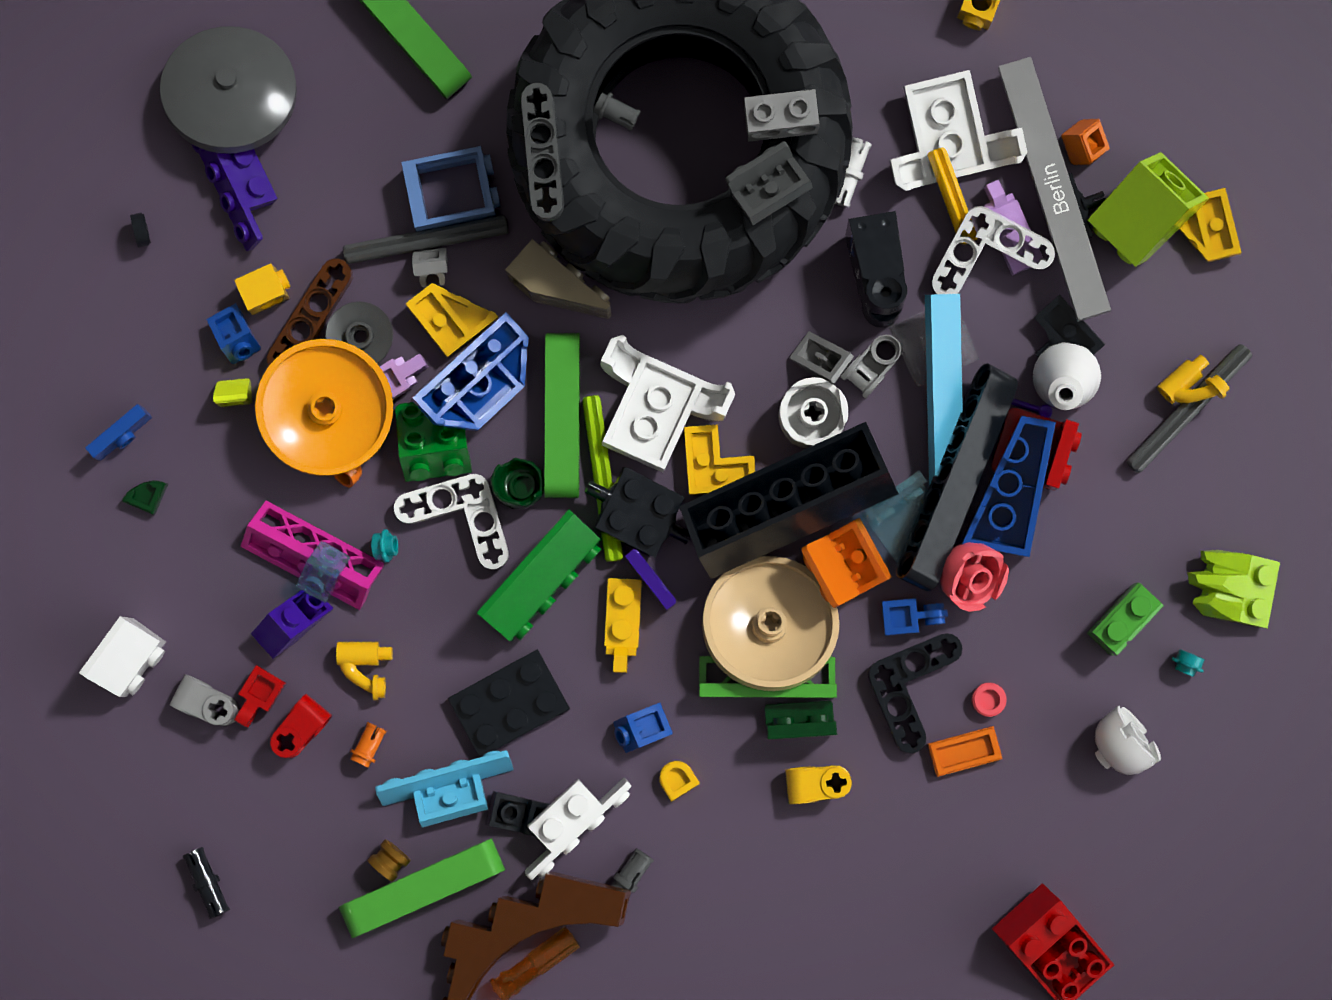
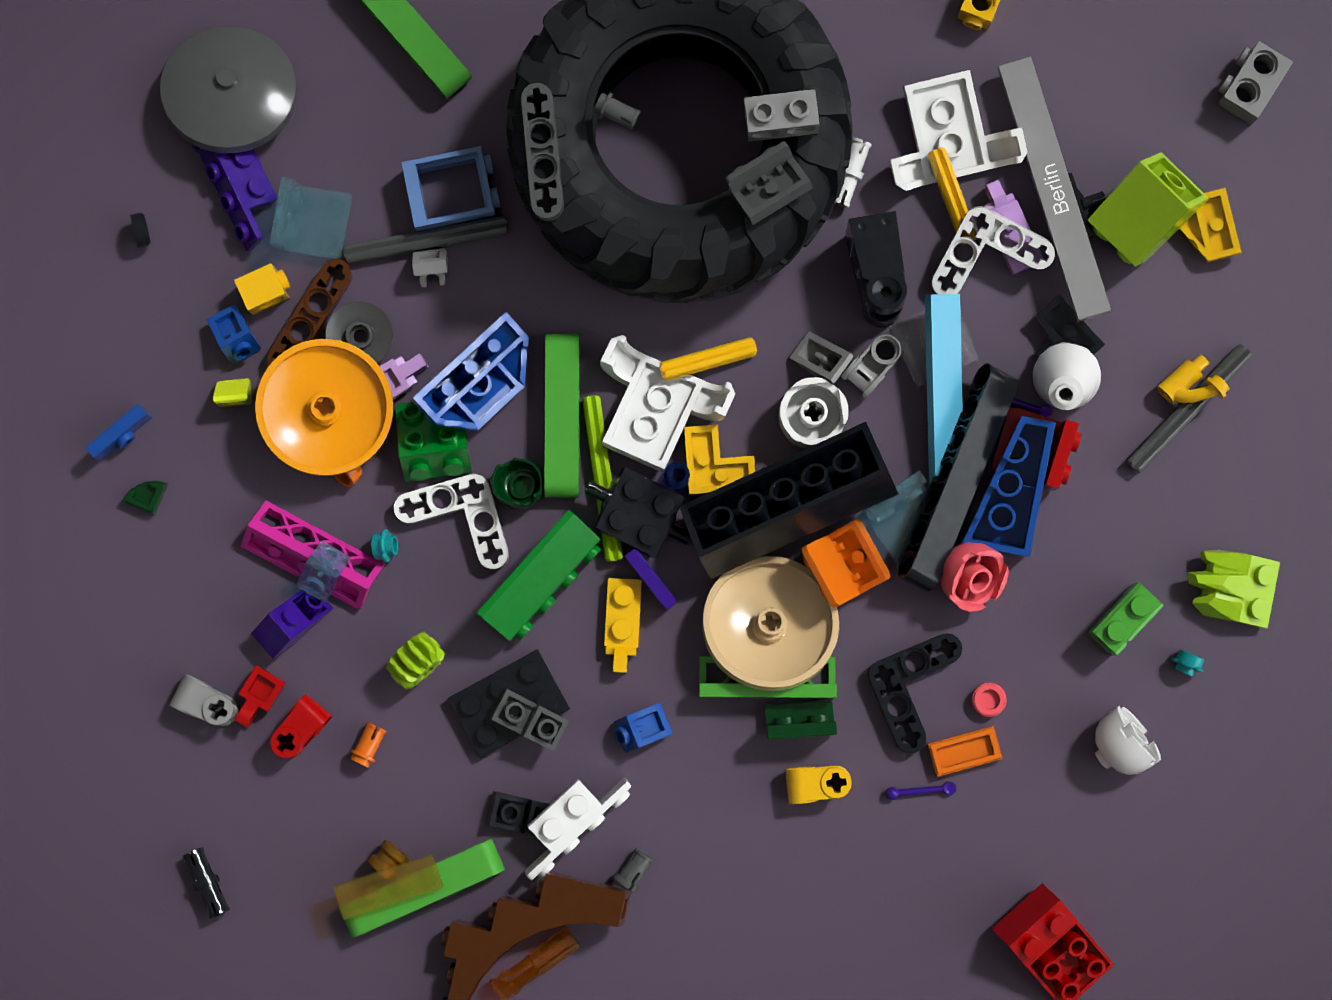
(124, 657): white slope -> none
(310, 220): none -> clear light blue bracket
(363, 653): yellow plant -> none
(388, 886): none -> clear yellow tile
(415, 660): none -> lime gear
(448, 317): yellow wing -> none
(448, 790): medium azure bracket -> none
(529, 719): none -> dark grey slope
(548, 282): dark tan slope -> none
(677, 779): yellow tile -> none
(684, 472): none -> clear blue pin
(708, 359): none -> yellow axle
(902, 616): blue plate -> none
(948, 788): none -> dark purple hinge
(1085, 141): orange slope -> none
(1259, 86): none -> light grey brick

